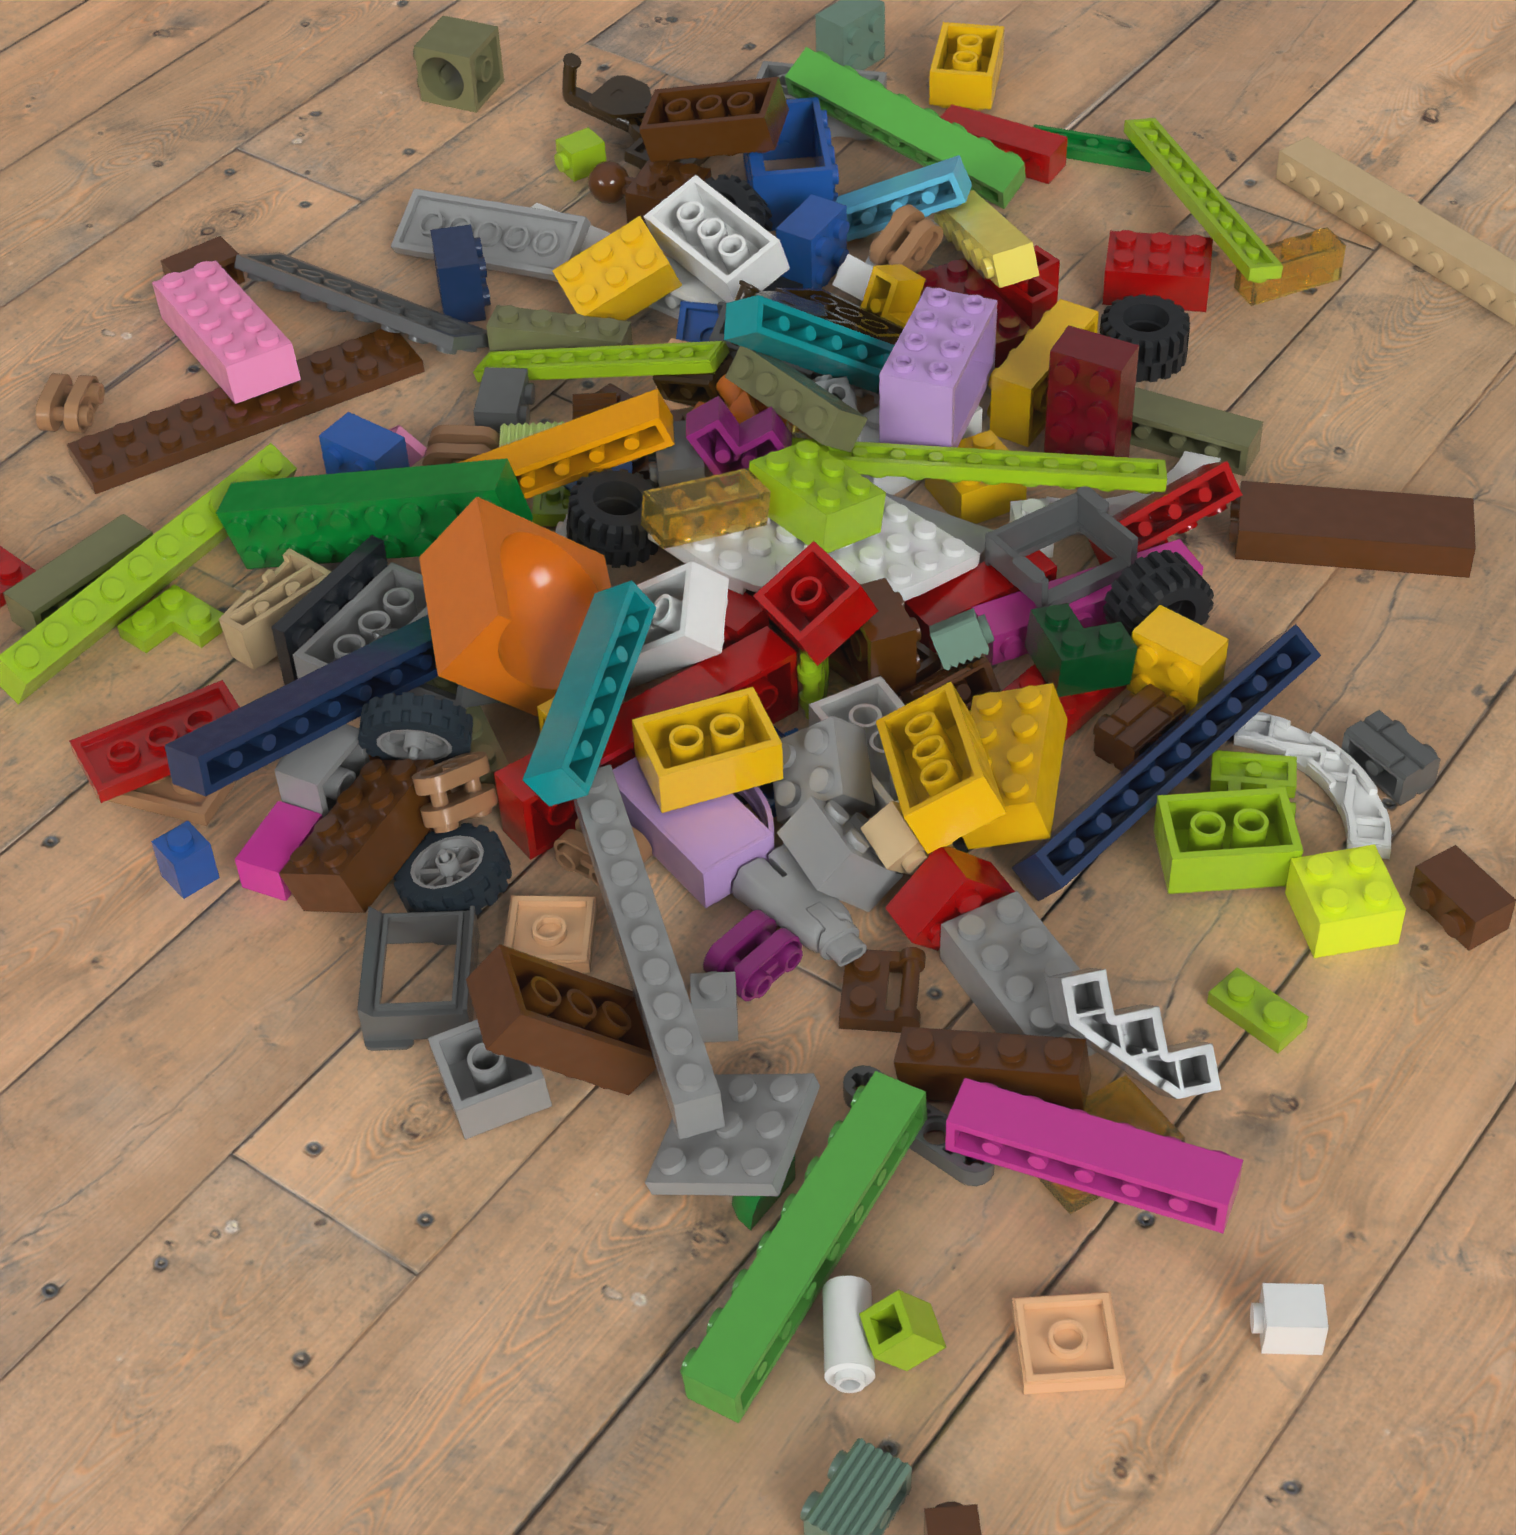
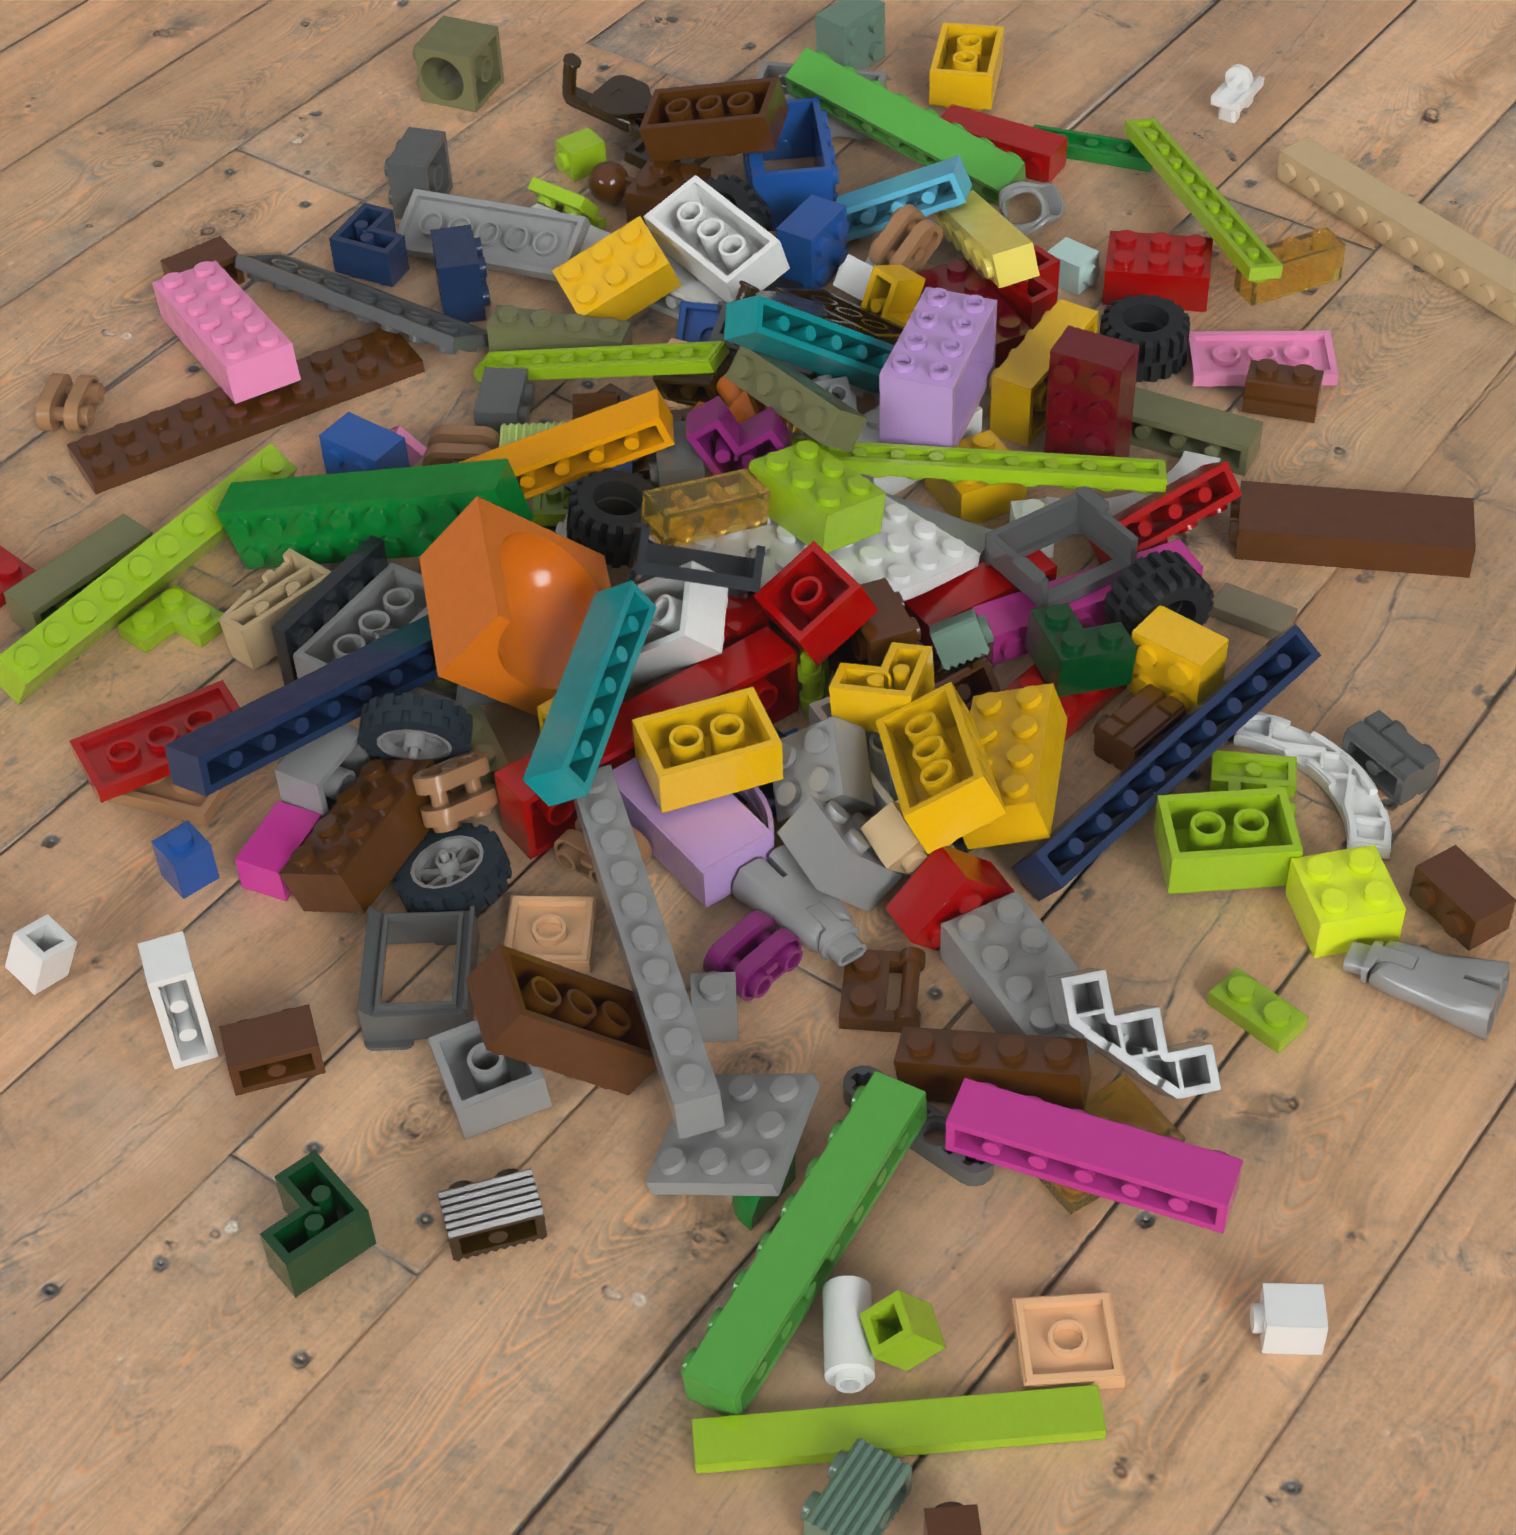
(40, 954): none -> white brick
(177, 999): none -> white brick
(272, 1049): none -> reddish brown brick
(322, 1226): none -> dark green brick
(370, 247): none -> dark blue brick
(418, 163): none -> dark grey brick
(492, 1213): none -> dark brown brick
(566, 201): none -> lime plate
(663, 561): none -> black piece
(871, 692): none -> yellow brick
(899, 1428): none -> lime tile
(1048, 197): none -> light grey piece
(1077, 265): none -> light aqua brick
(1225, 356): none -> bright pink plate
(1236, 92): none -> white hips
(1252, 611): none -> dark tan tile
(1282, 390): none -> reddish brown brick
(1447, 985): none -> light grey piece

